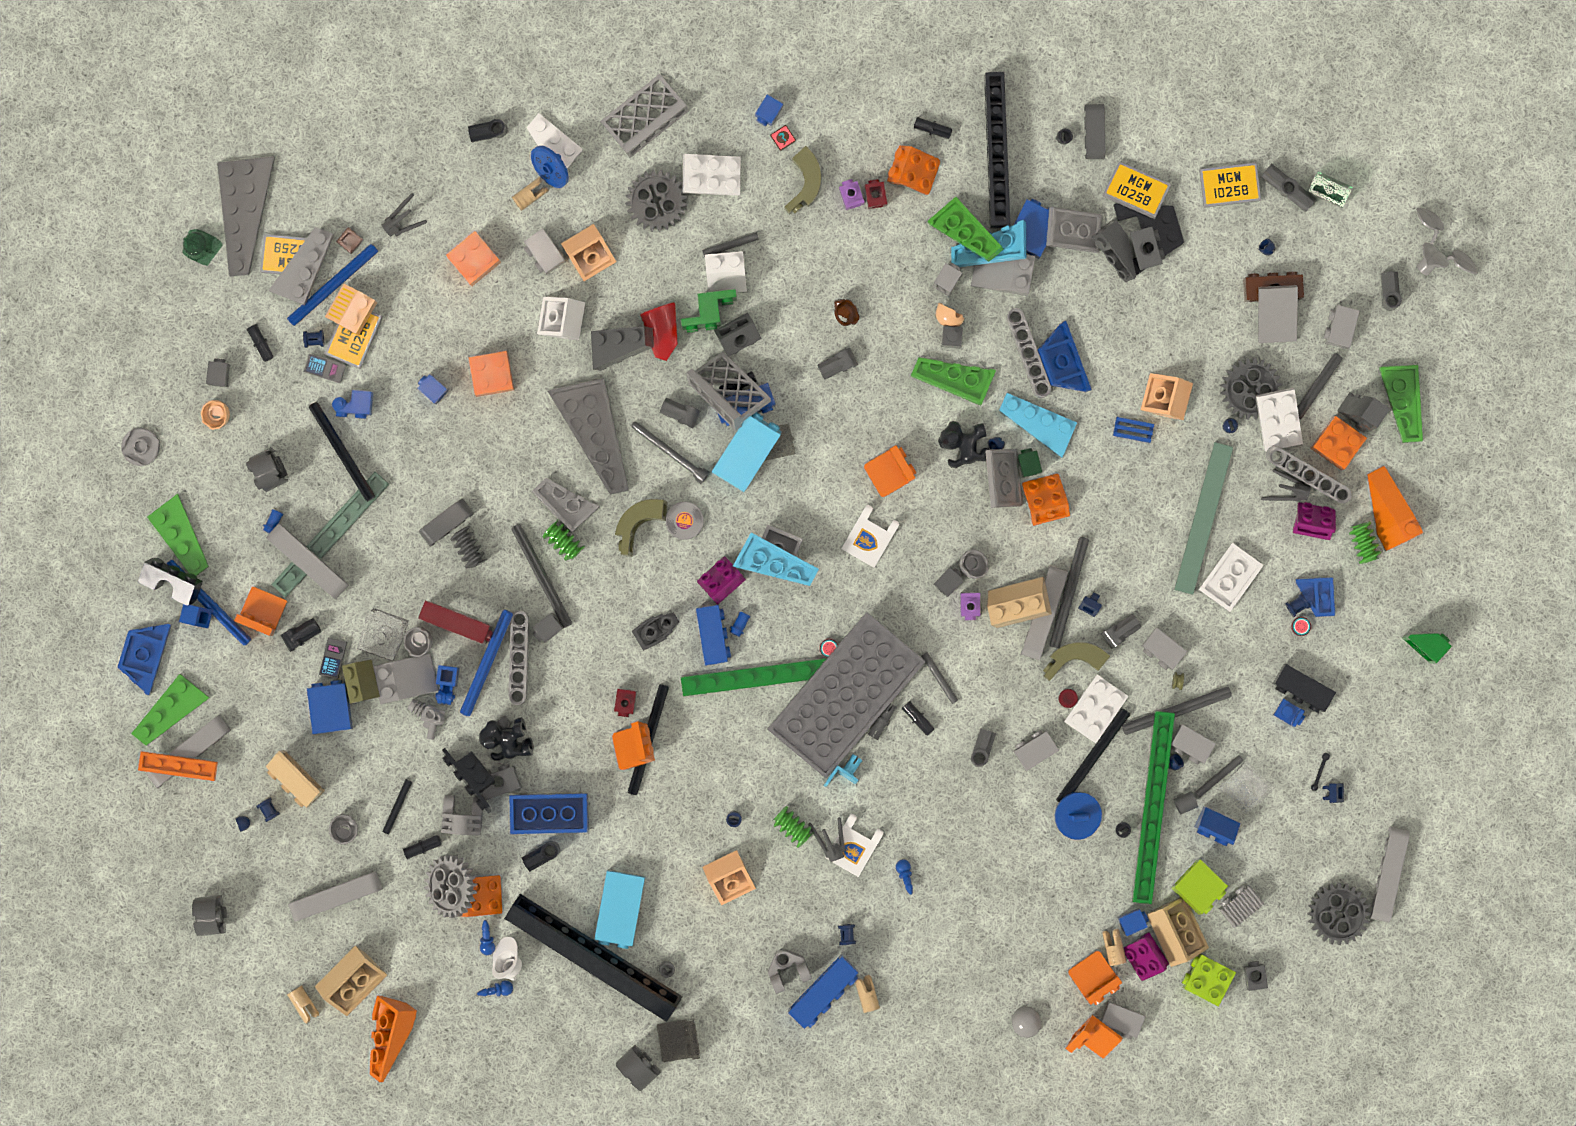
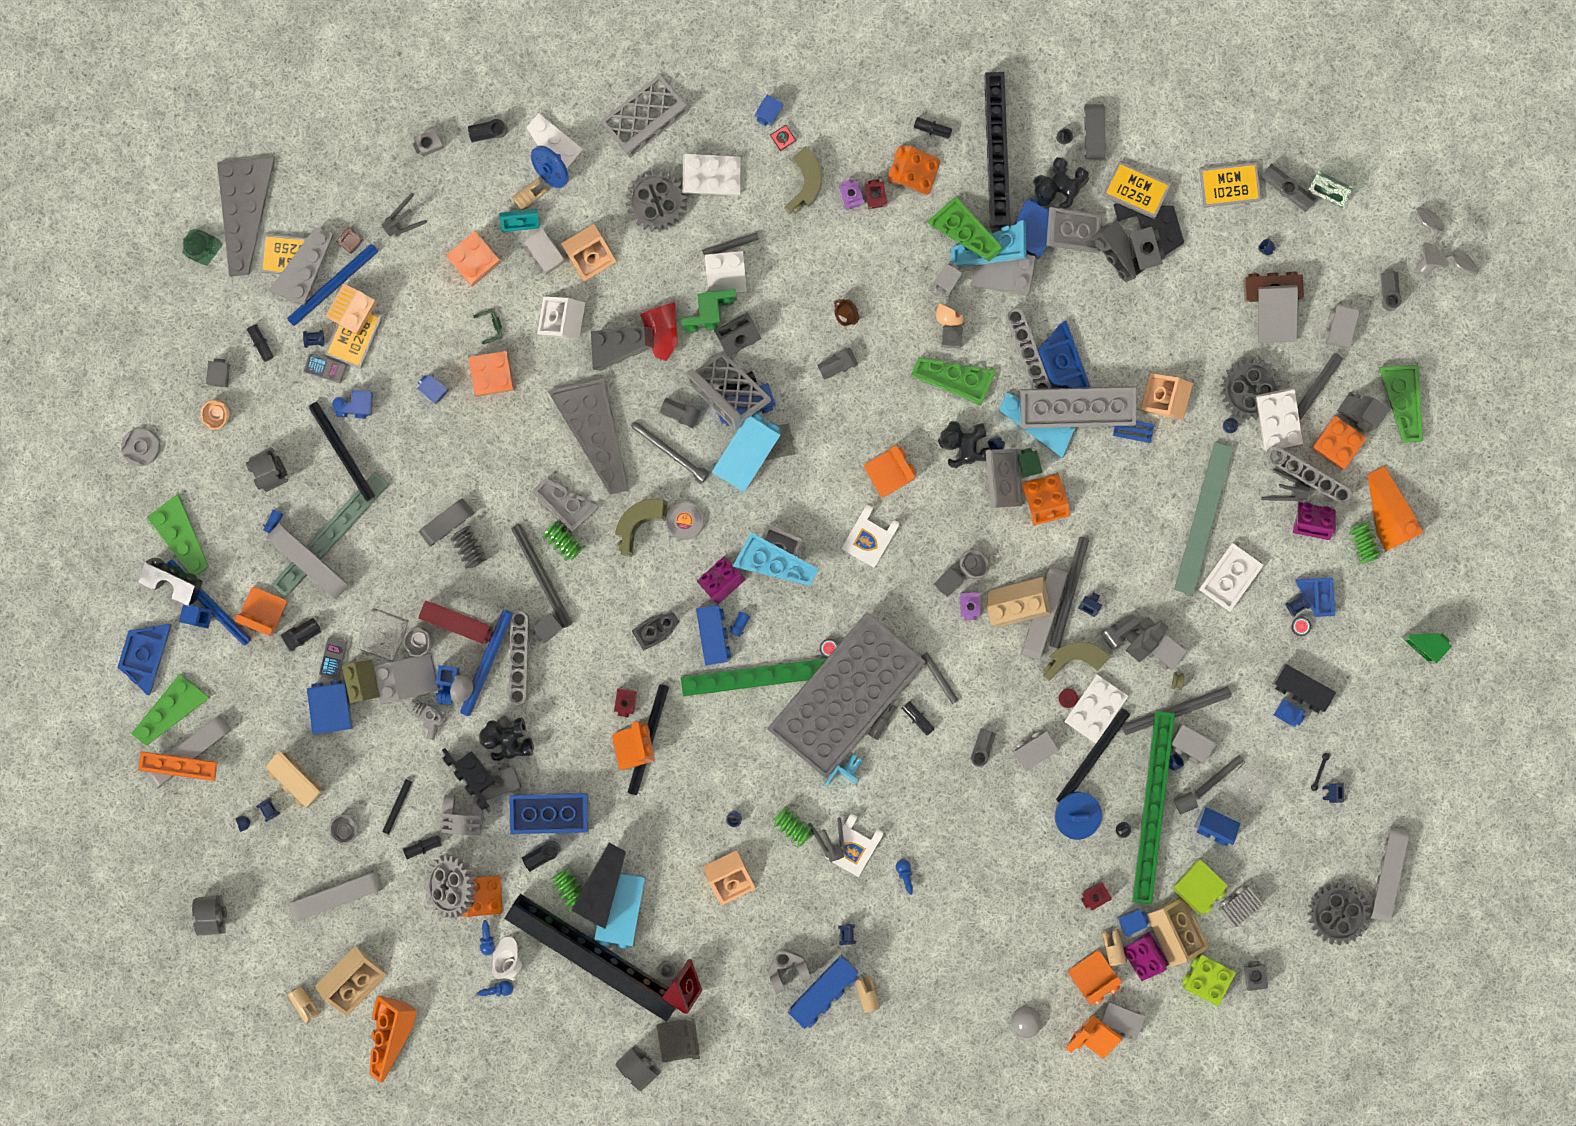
(436, 142): none -> brick
(461, 688): none -> light grey hair
(496, 322): none -> dark green piece
(519, 220): none -> teal plate
(567, 886): none -> bright green piece
(599, 890): none -> black wedge
(684, 988): none -> dark red slope
(1047, 187): none -> black animal
(1078, 407): none -> light grey plate
(1097, 889): none -> dark red brick
(1147, 640): none -> dark grey connector

